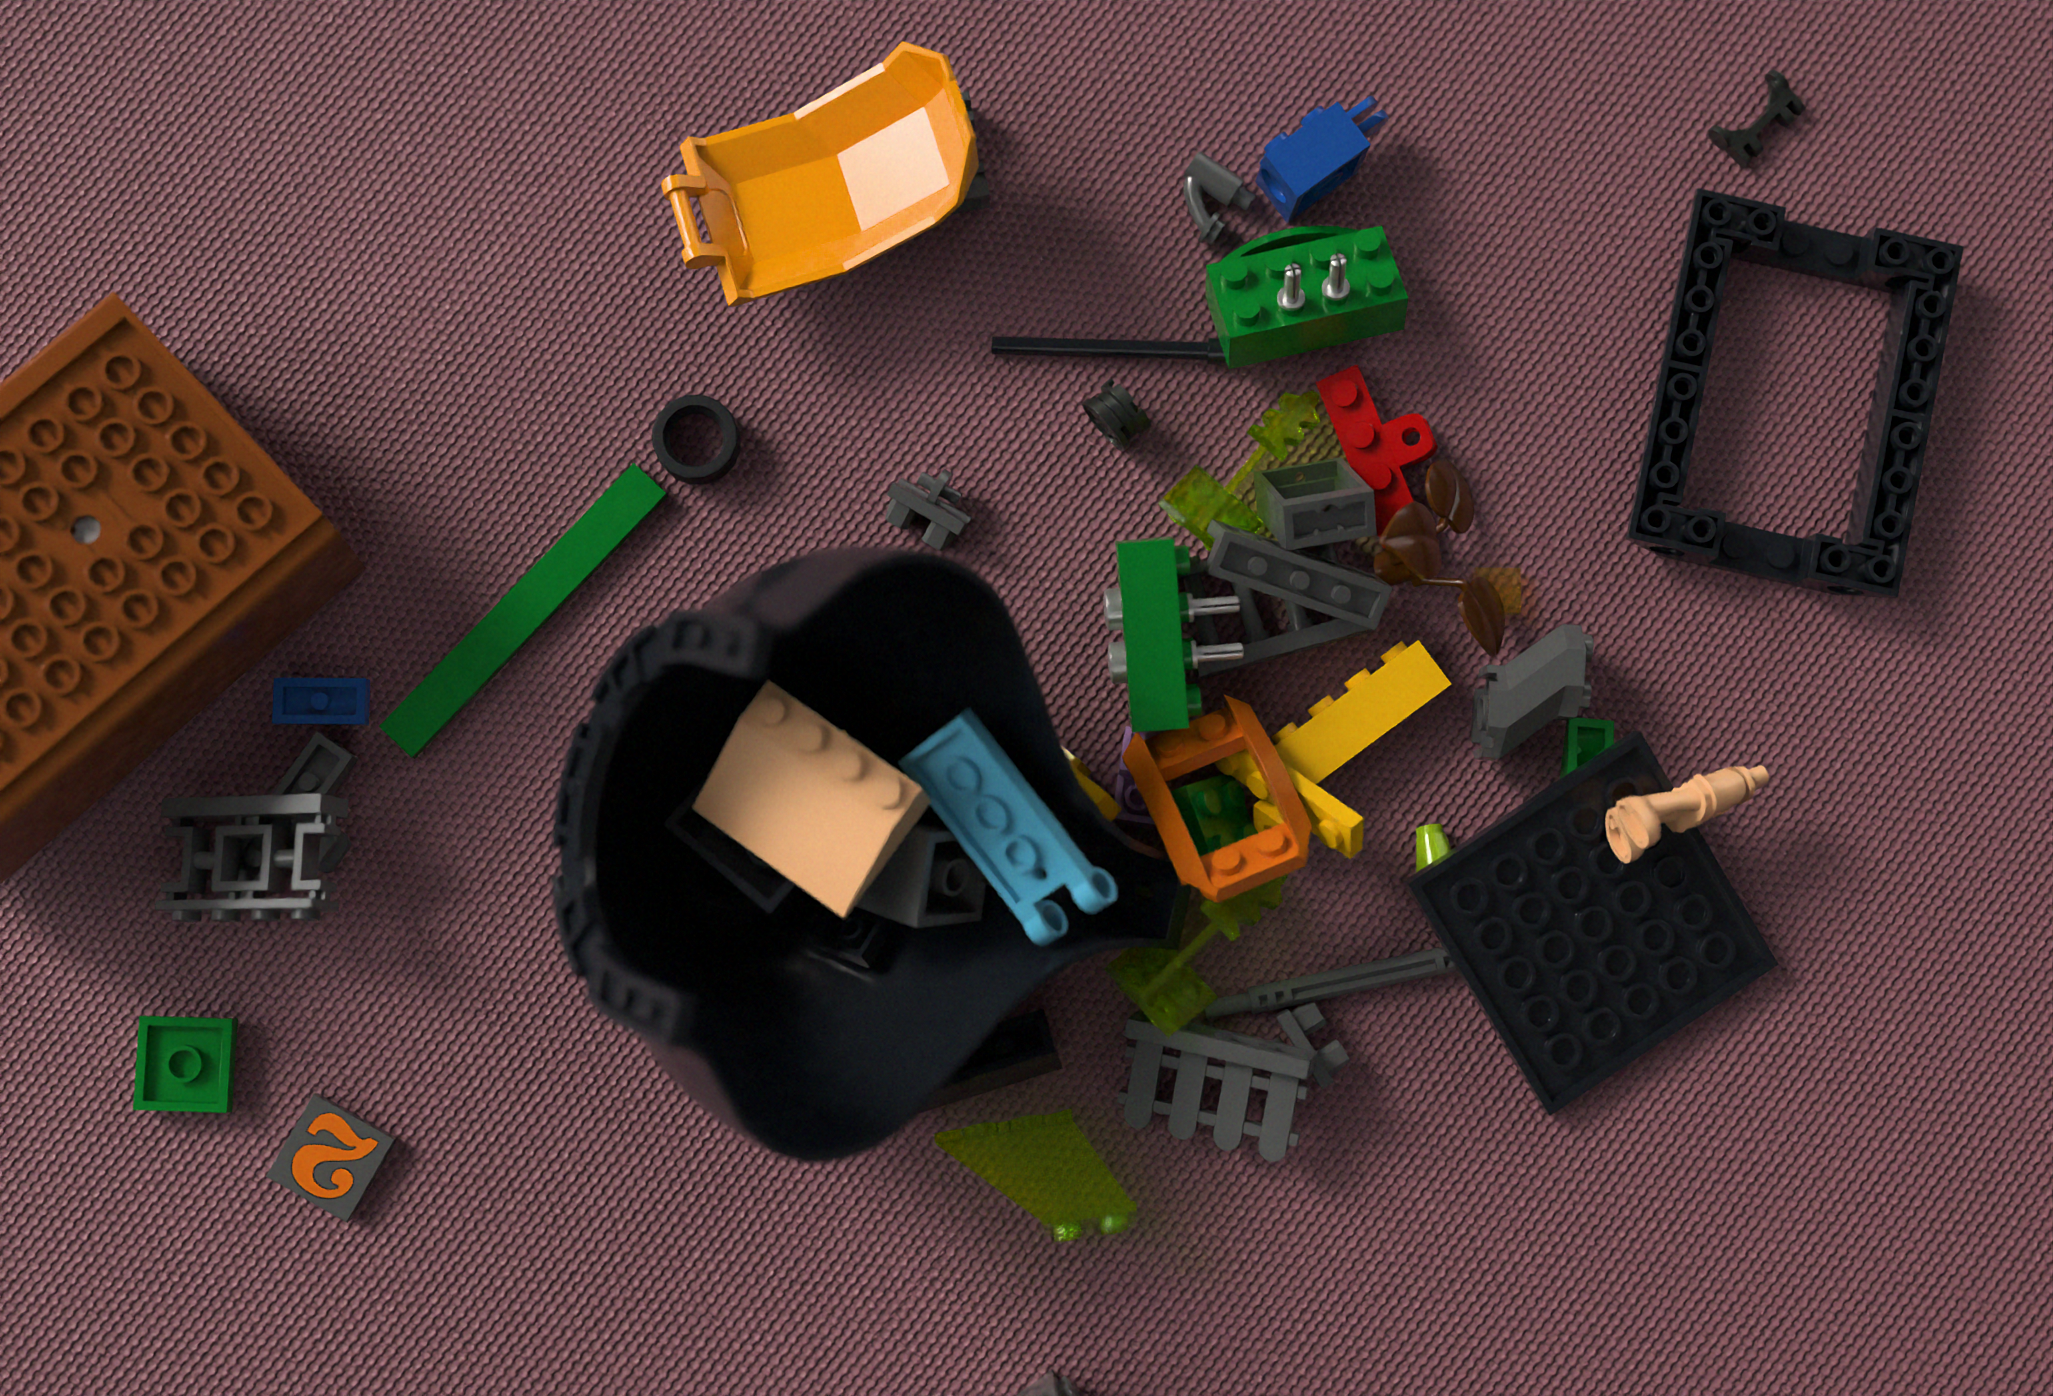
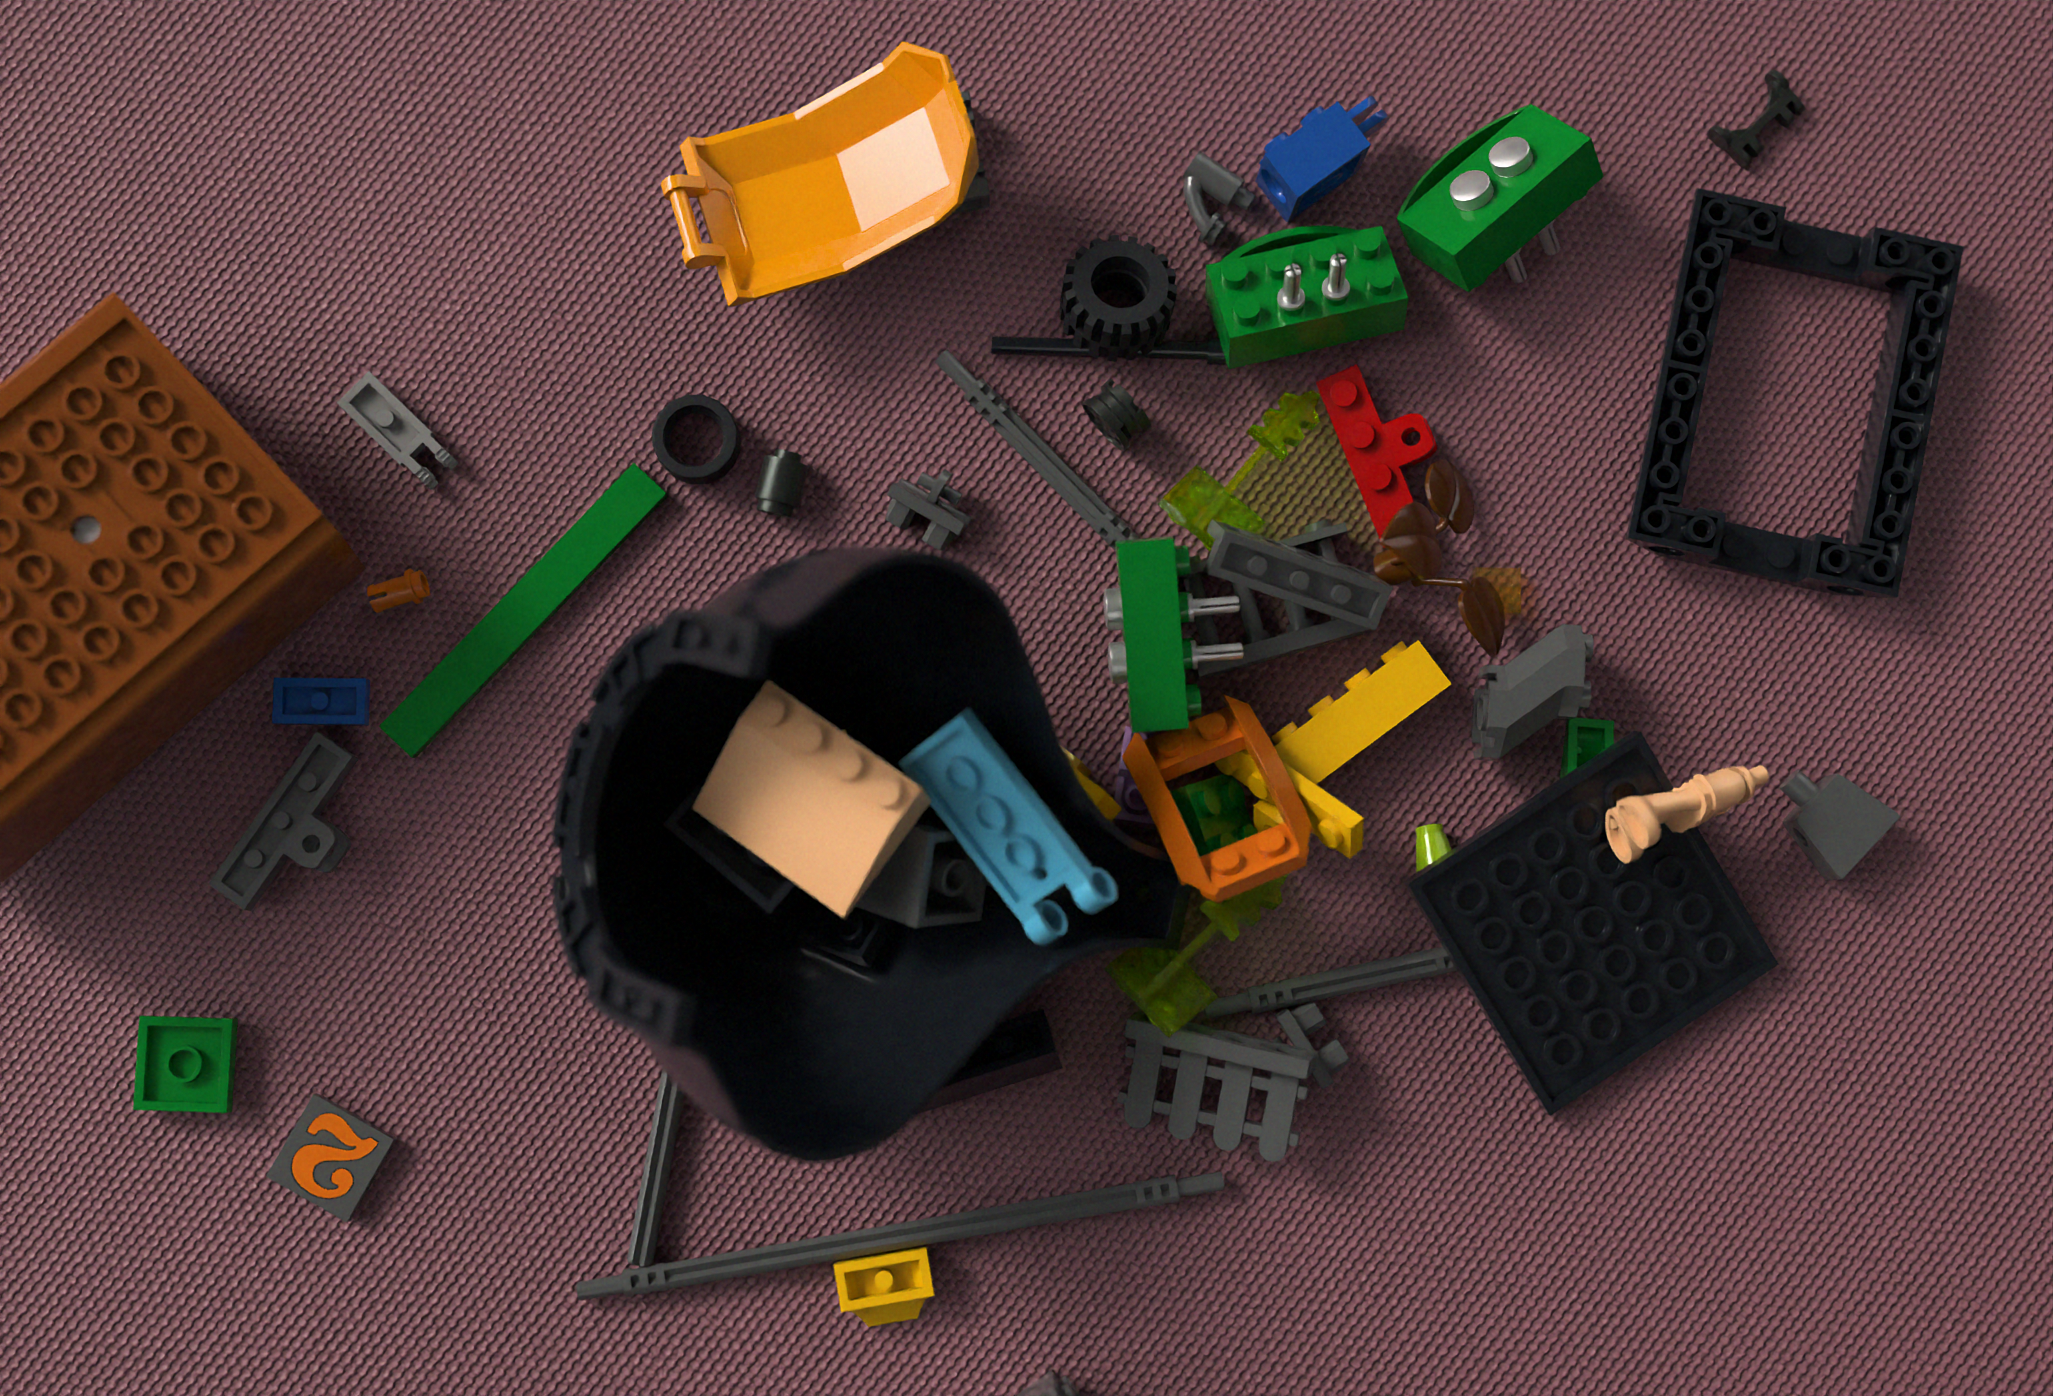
(252, 819): dark grey fence -> none
(393, 426): none -> light grey hinge
(400, 590): none -> orange pin
(656, 1173): none -> dark grey axle
(781, 483): none -> pearl dark grey brick
(885, 1285): none -> yellow slope
(899, 1236): none -> dark grey axle
(1037, 453): none -> dark grey axle
(1046, 1171): clear neon green piece -> none
(1124, 268): none -> black tyre
(1296, 508): dark grey window -> none
(1498, 195): none -> green piece
(1834, 821): none -> dark grey torso

